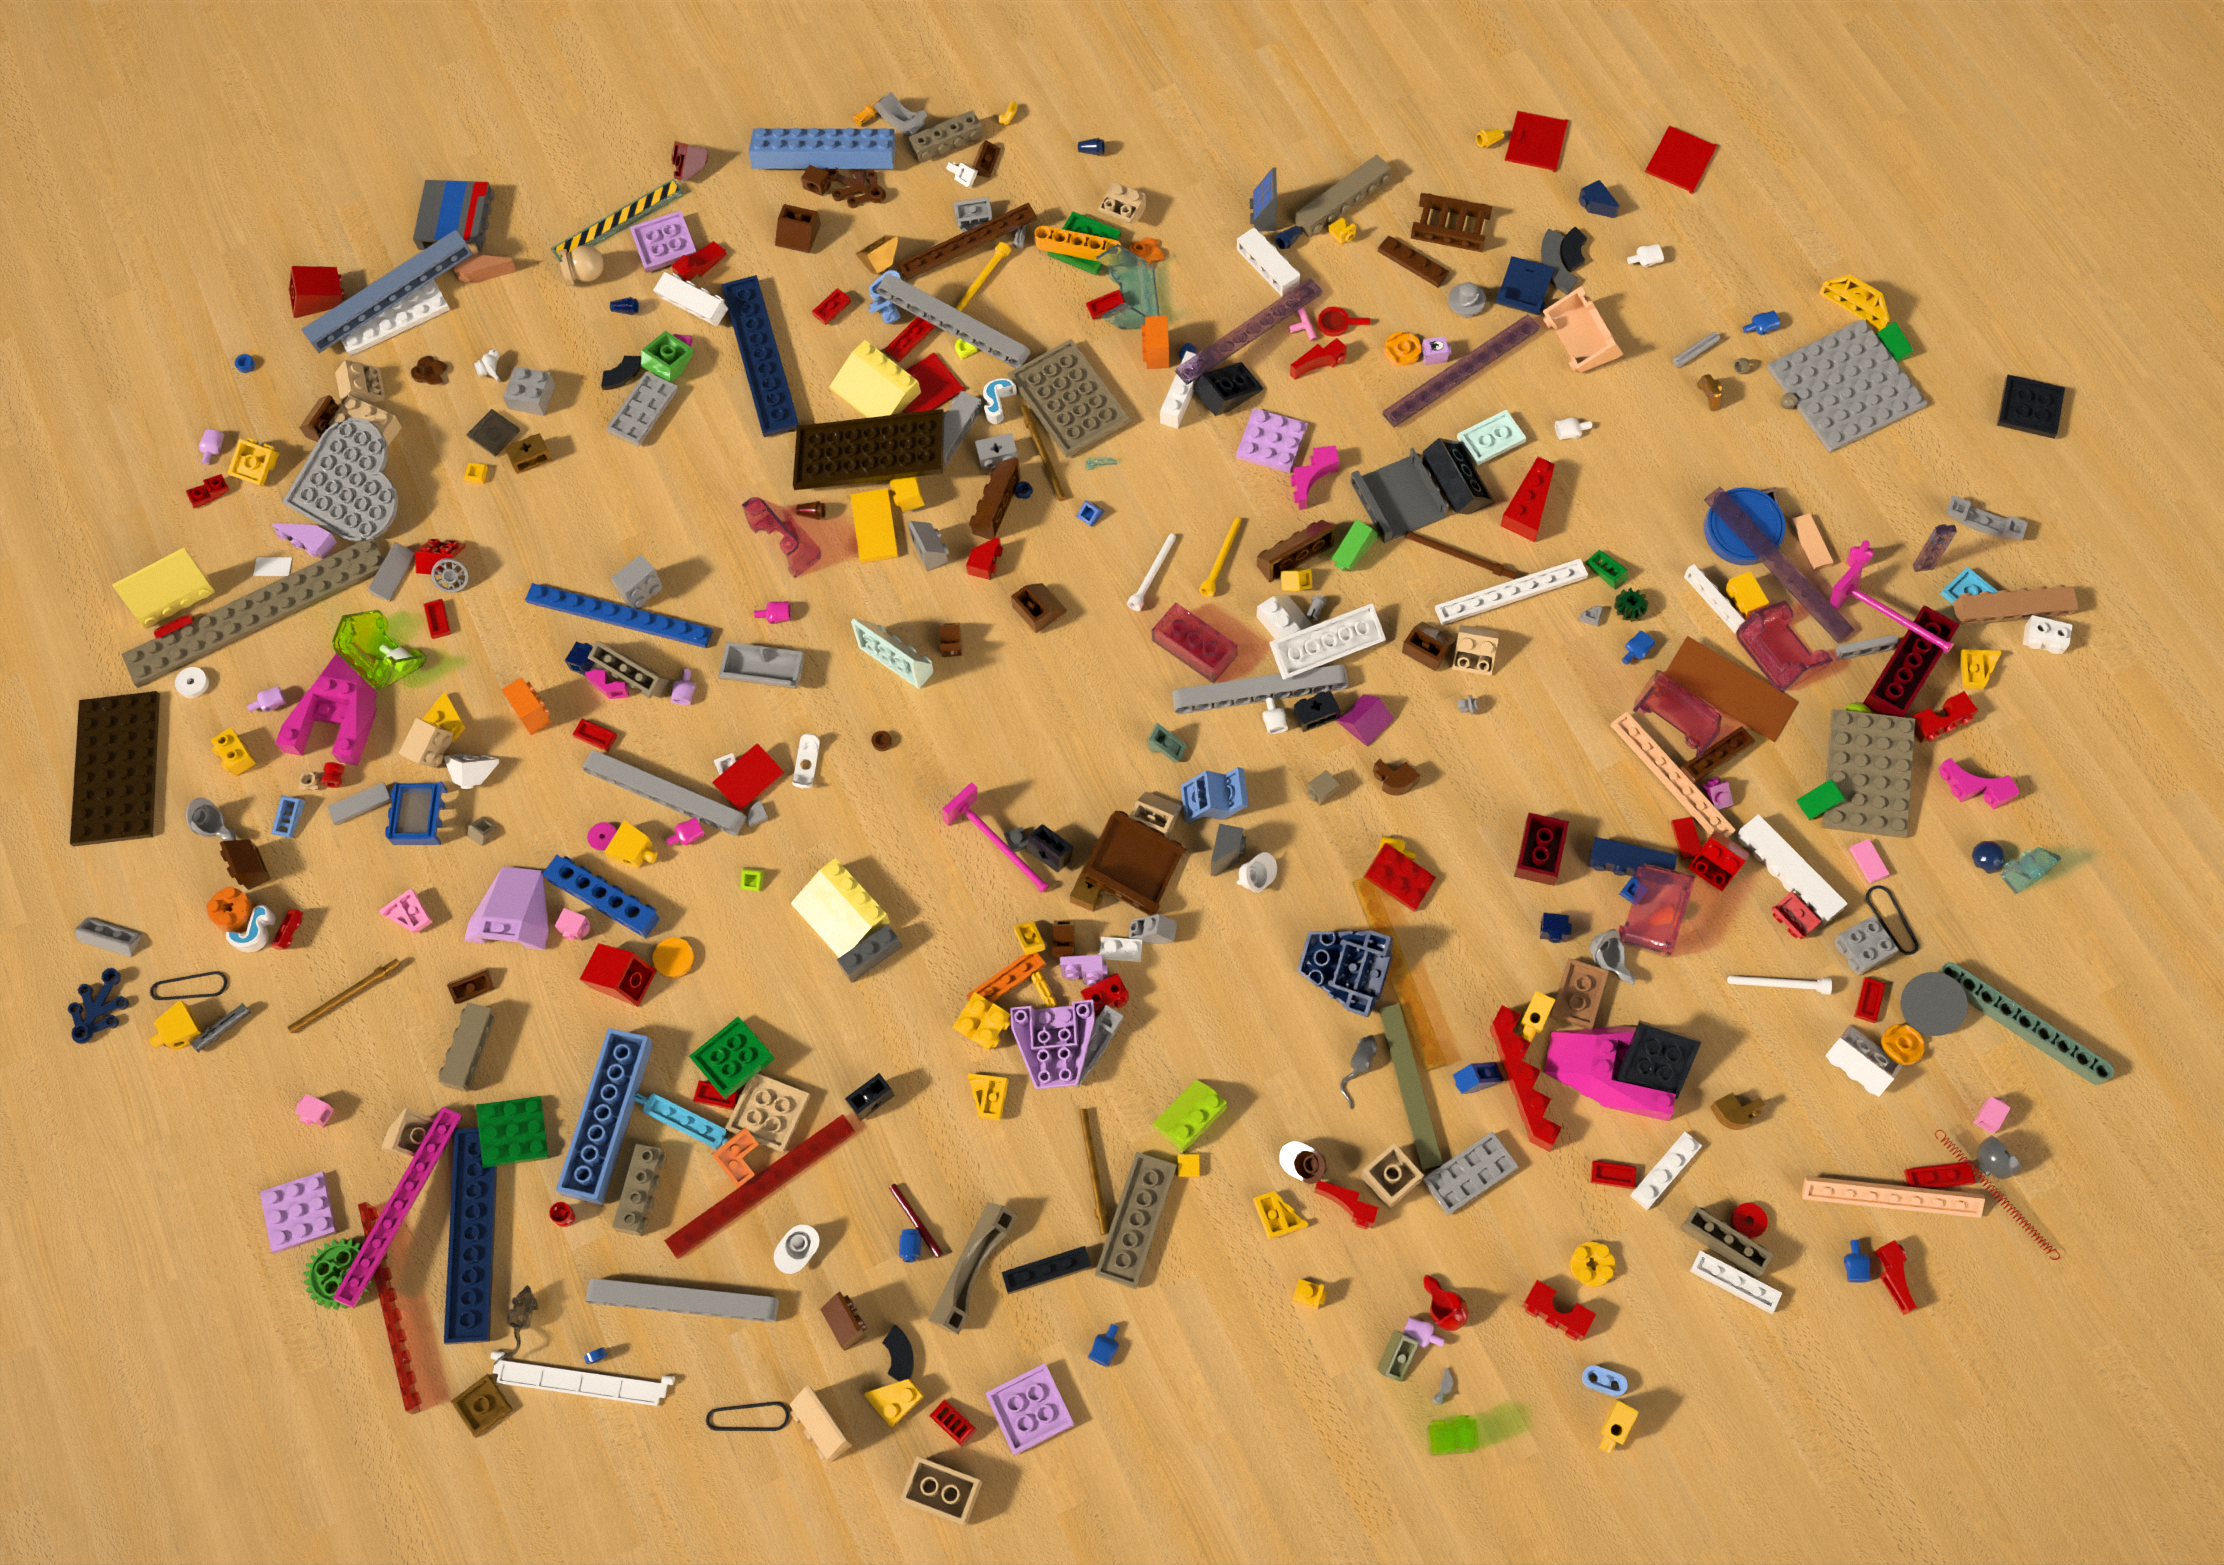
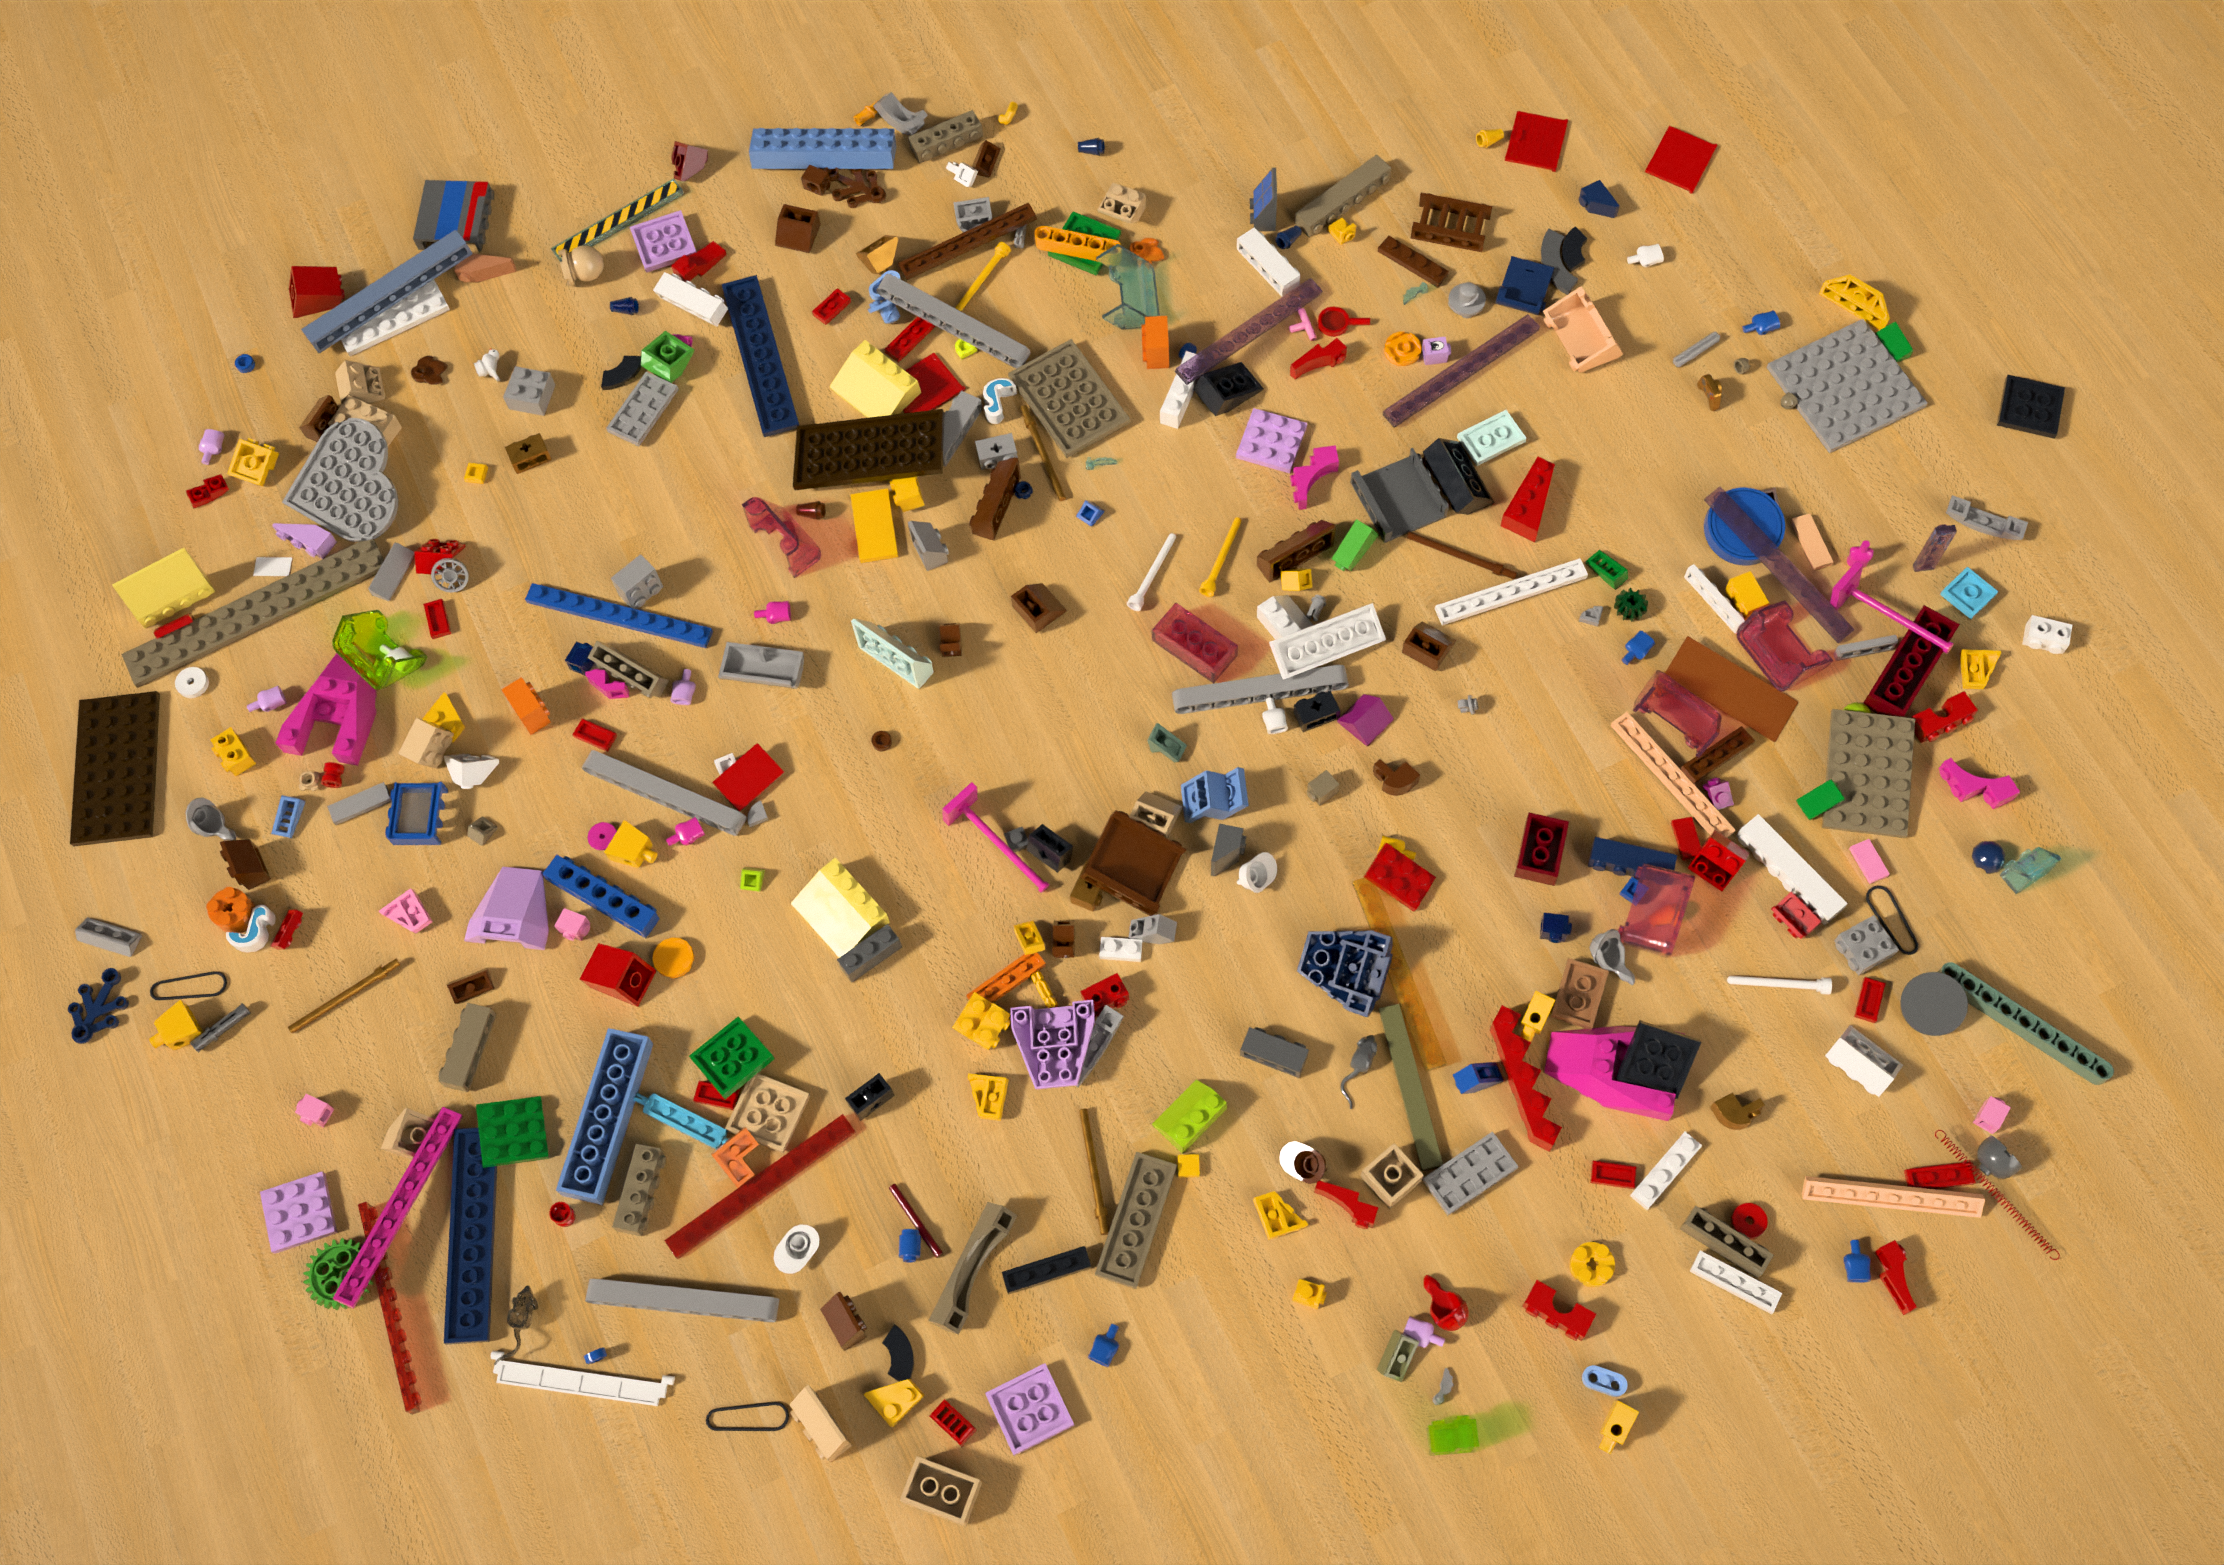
(481, 1405): pearl gold tile -> none
(493, 432): clear smoke tile -> none
(807, 750): white piece -> none
(983, 559): red slope -> none
(1089, 967): lavender plate -> none
(1104, 304): red tile -> none
(1274, 1051): none -> dark grey brick
(1412, 293): none -> clear light blue piece
(1475, 650): tan slope -> none
(1571, 428): white piece -> none
(1903, 1044): light orange tile -> none
(2015, 605): medium nougat brick -> none

